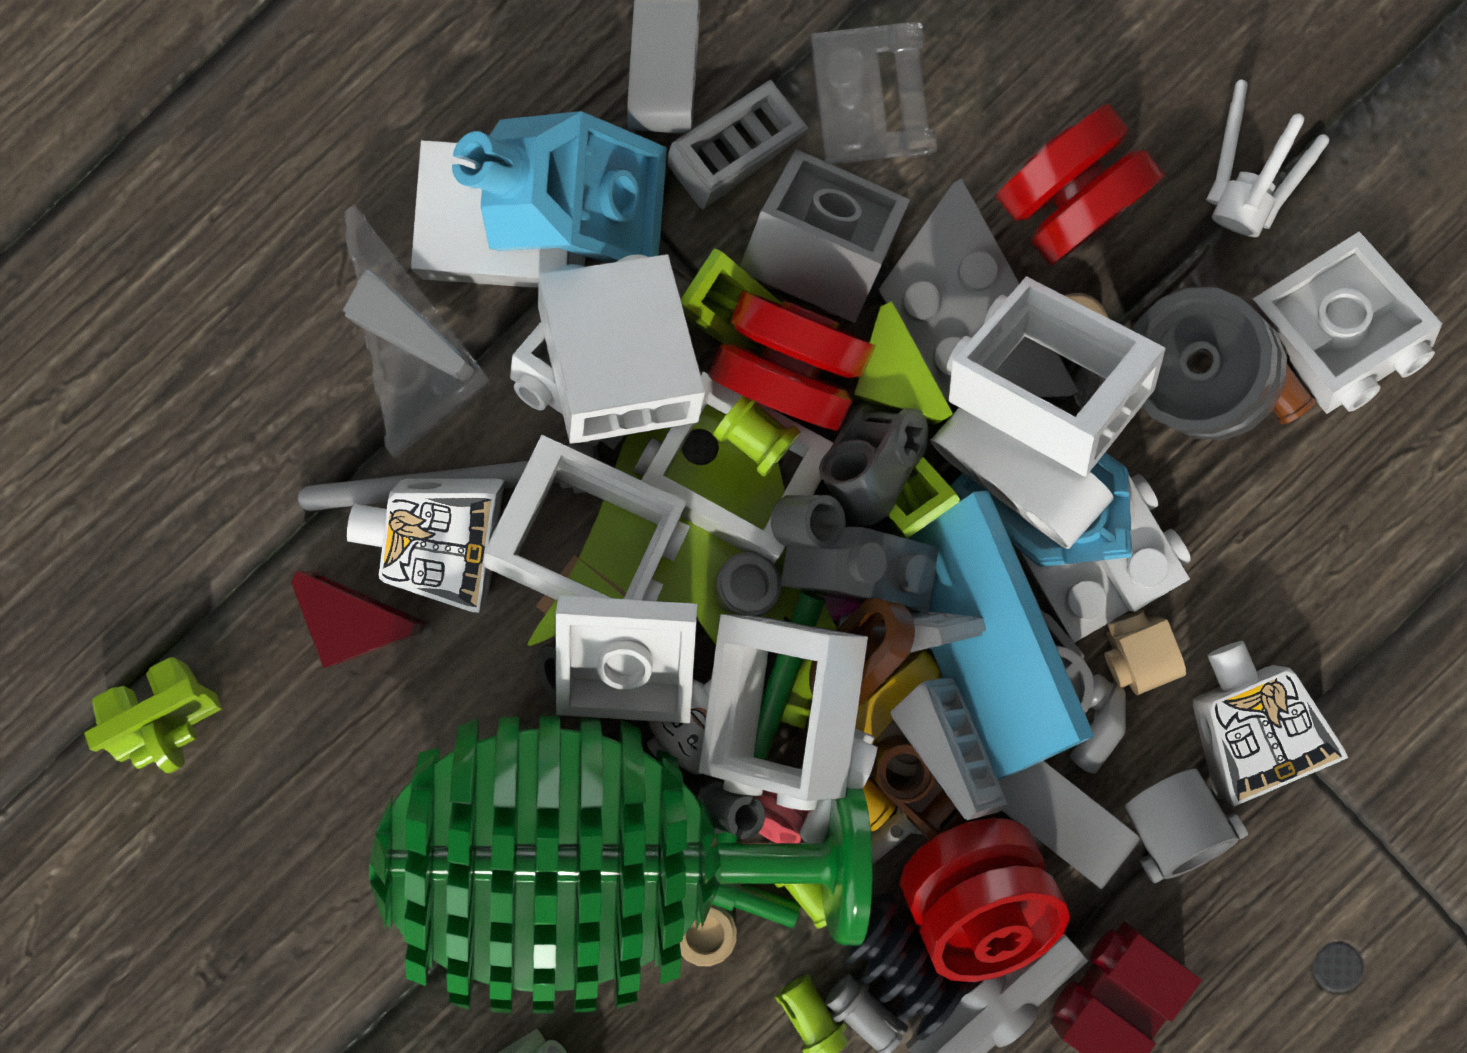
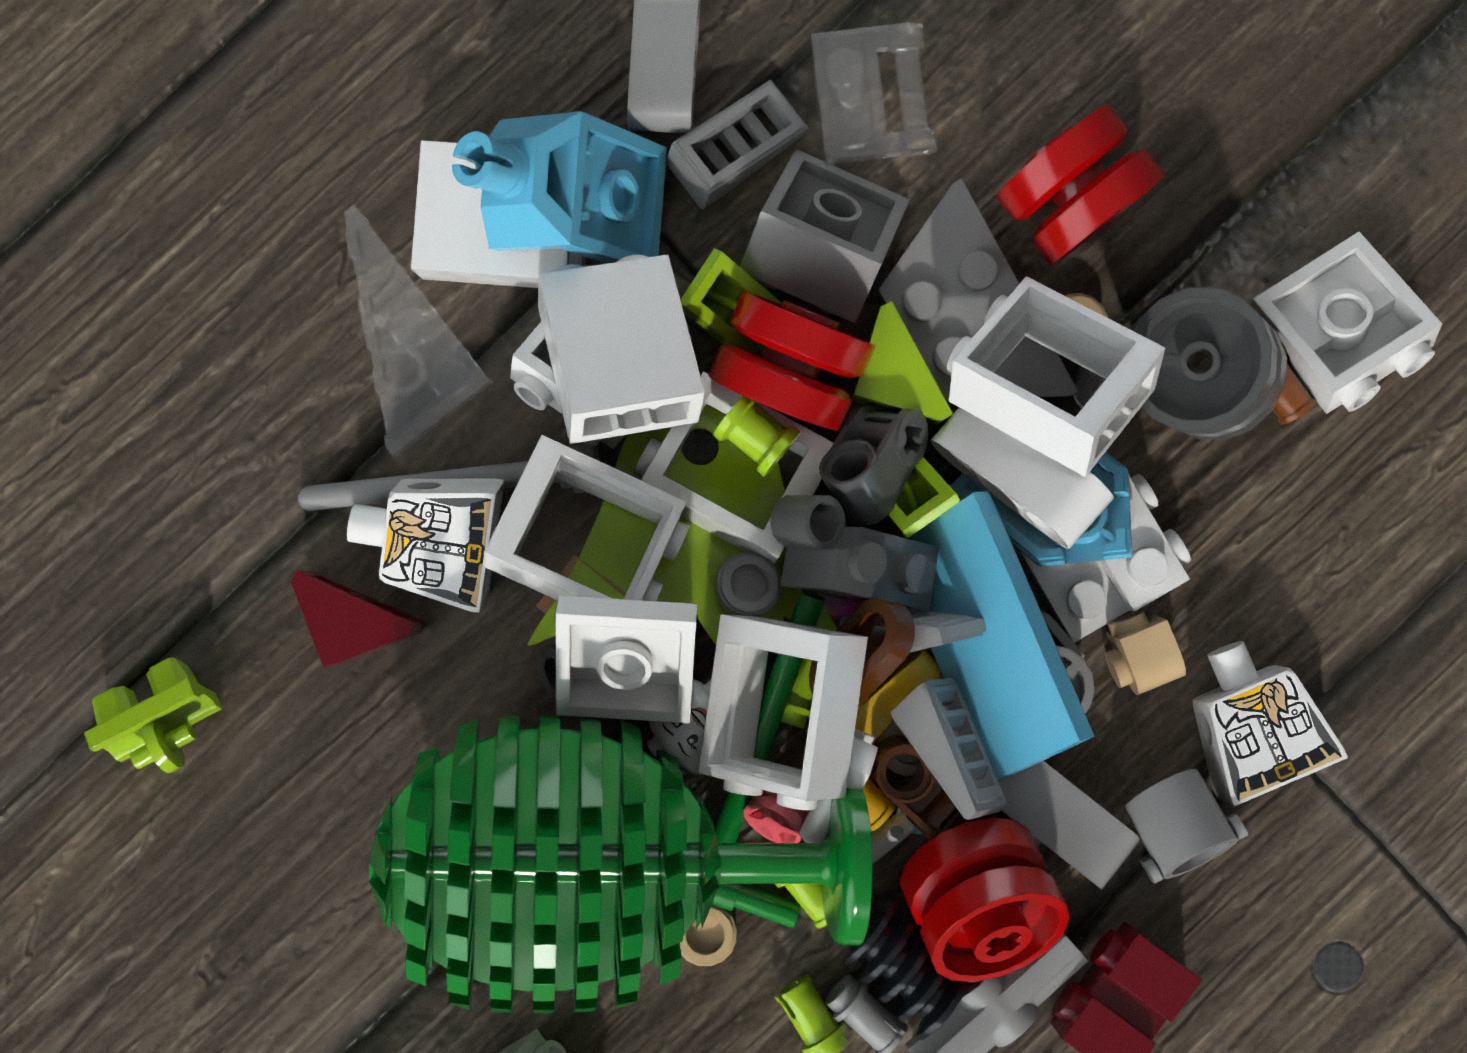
(388, 315): light grey slope -> none
(729, 810): dark grey axle -> none
(1107, 725): light grey arm -> none
(1248, 202): white plant -> none

